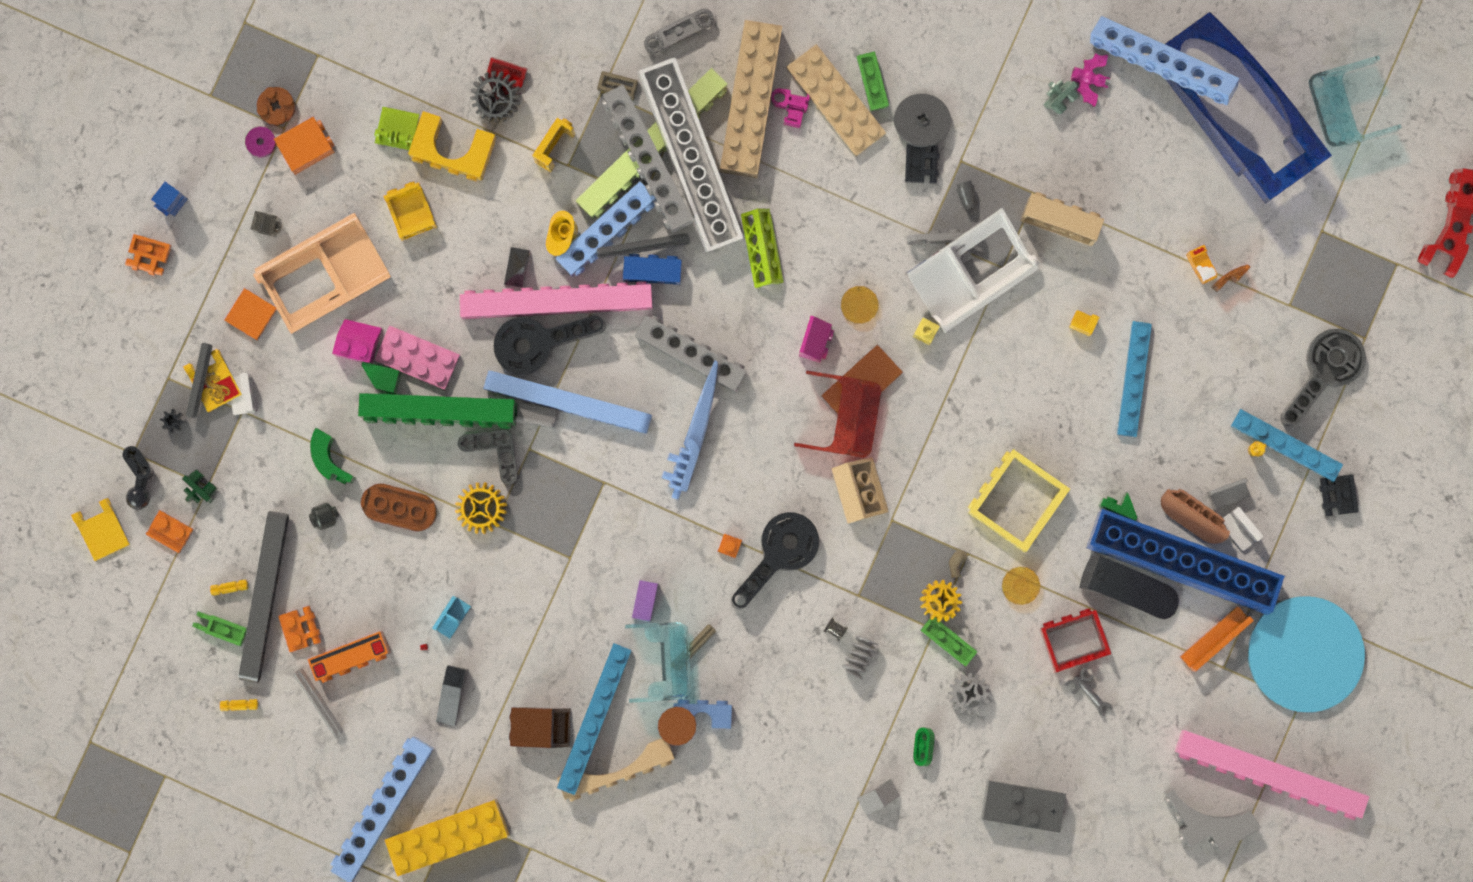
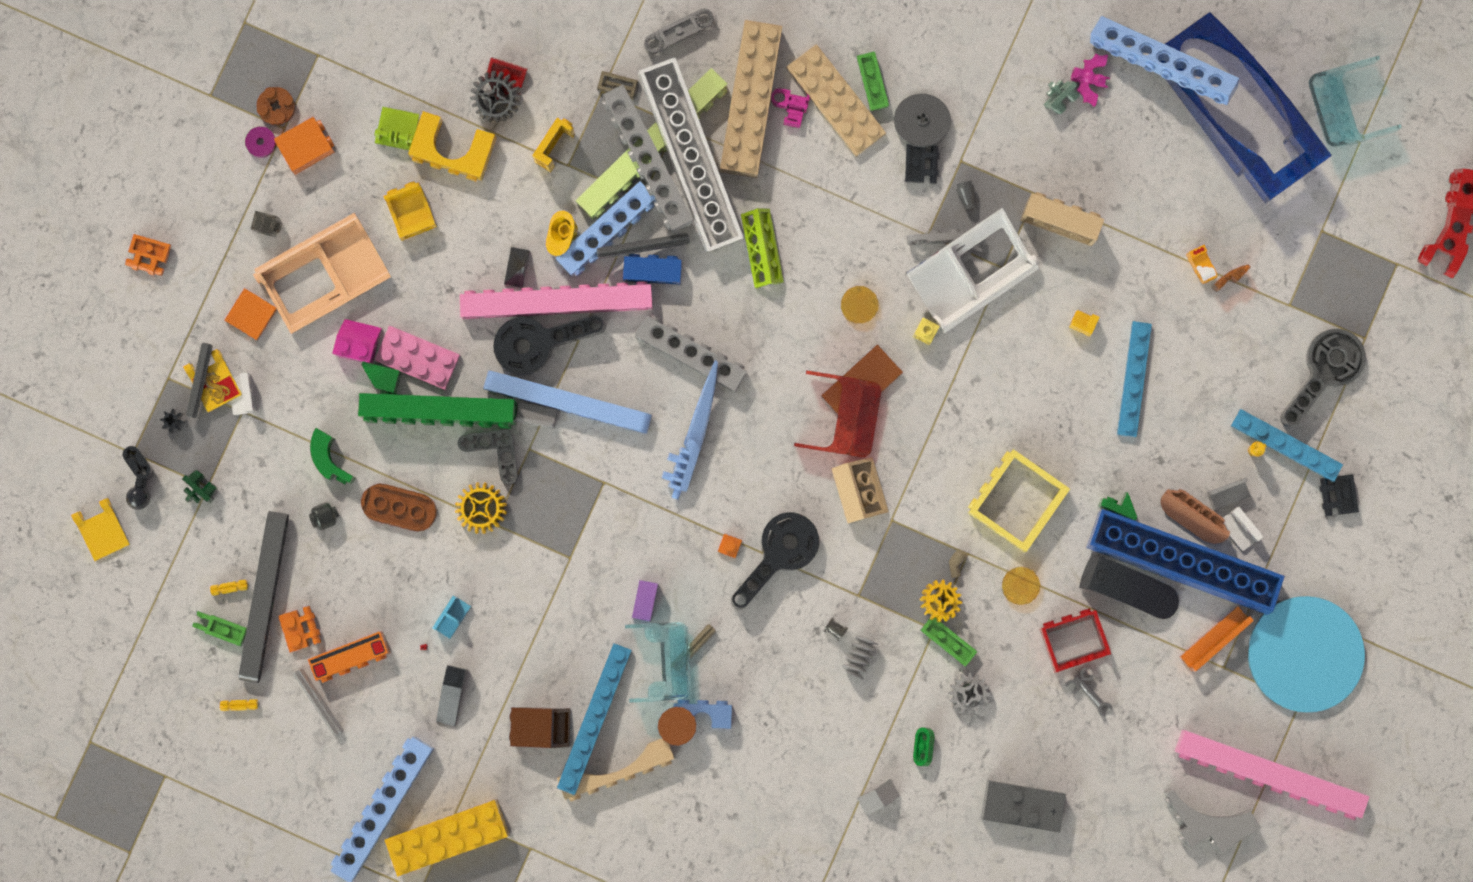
(168, 199): blue piece -> none
(169, 531): orange plate -> none
(815, 339): dark pink slope -> none

